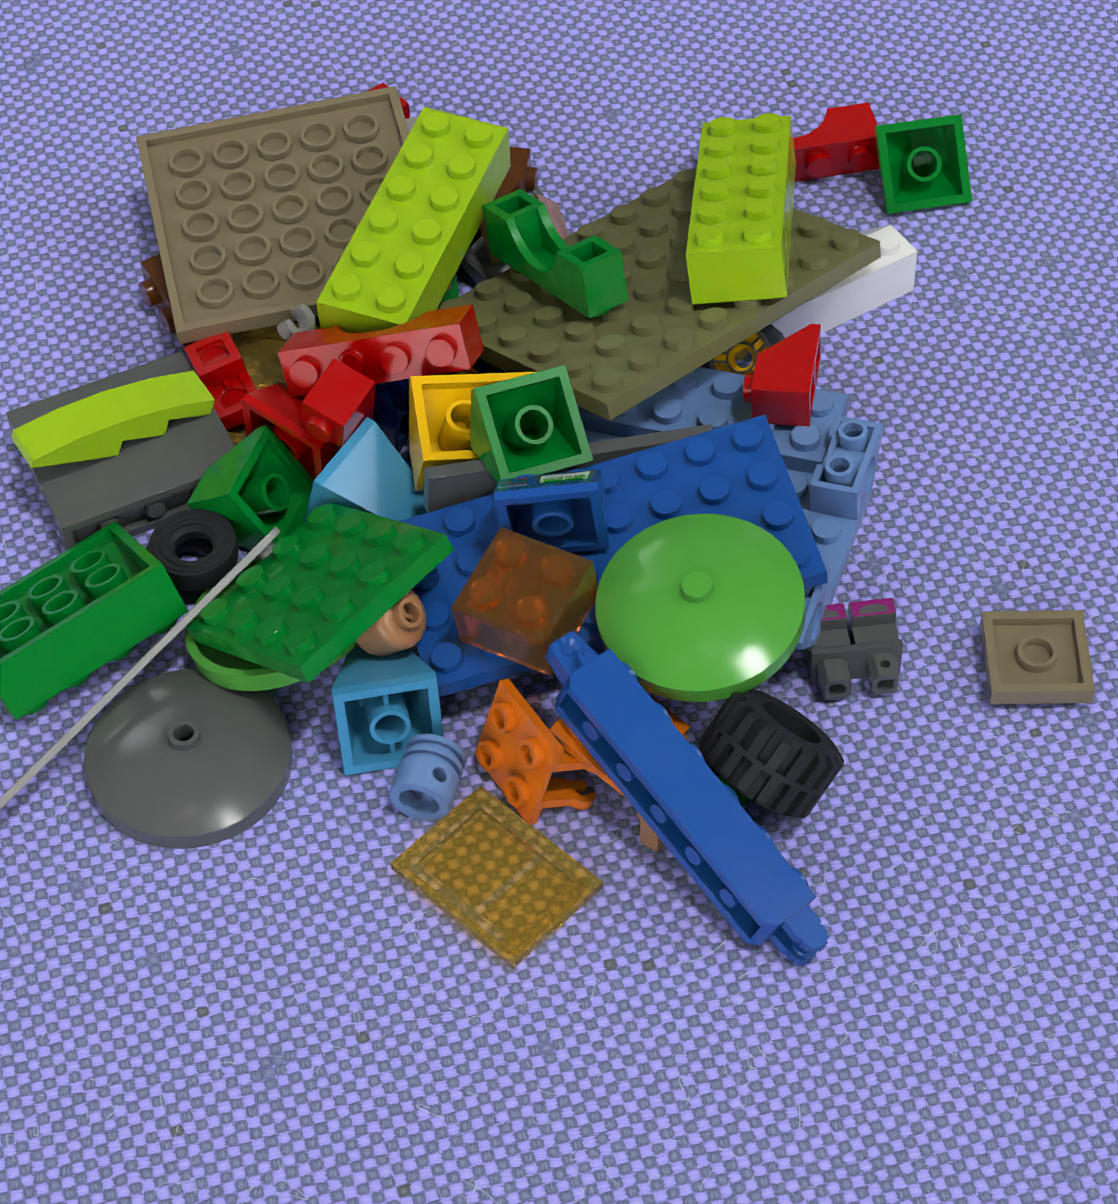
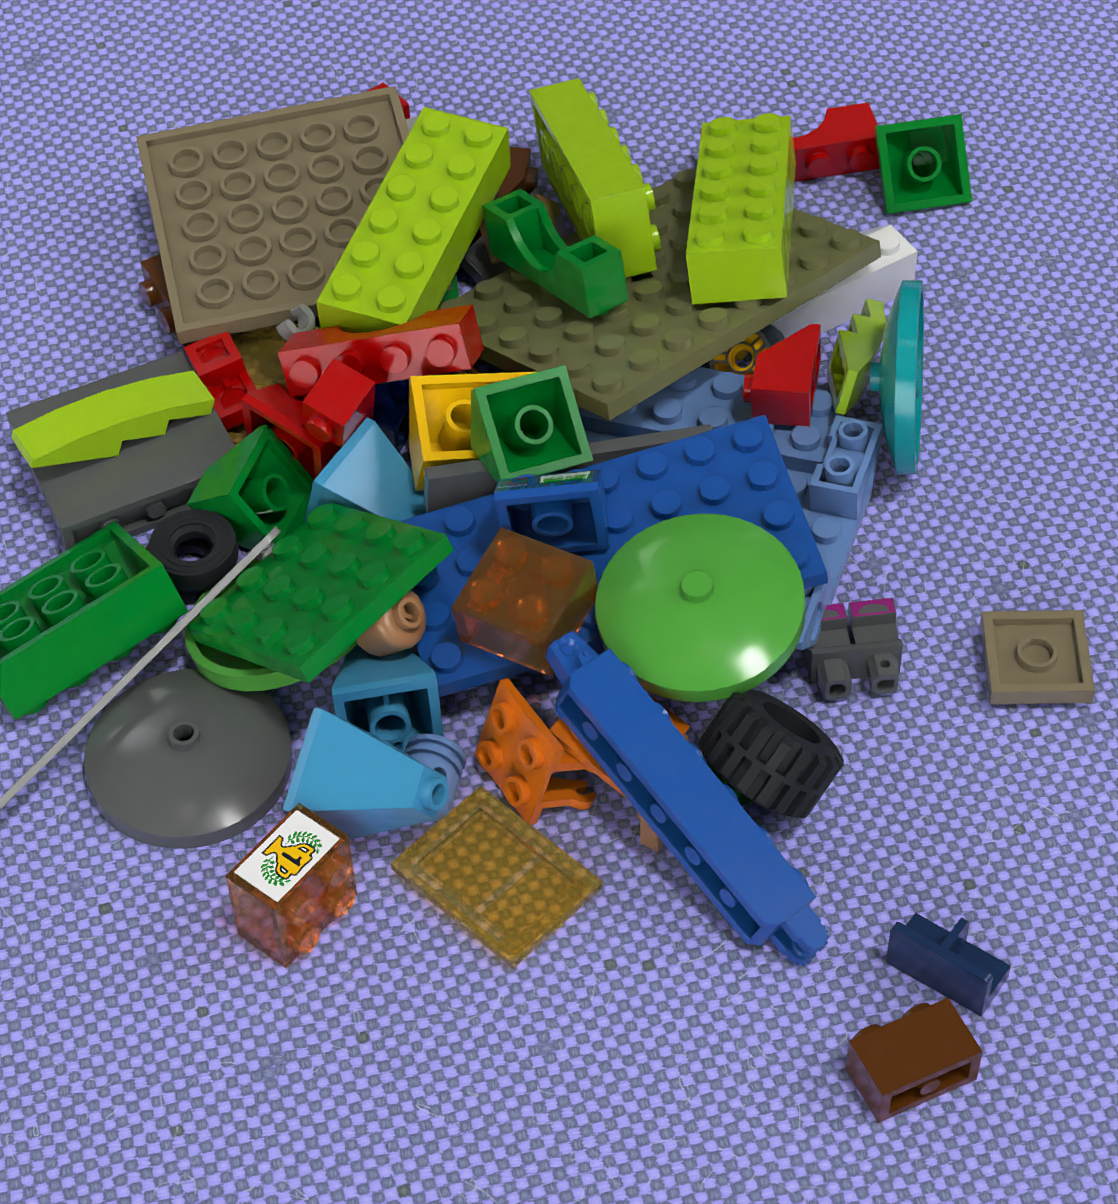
(292, 885): none -> clear orange brick
(362, 780): none -> dark azure slope
(594, 173): none -> lime brick
(853, 353): none -> lime slope
(901, 376): none -> teal dish
(912, 1059): none -> reddish brown brick
(947, 962): none -> dark blue panel

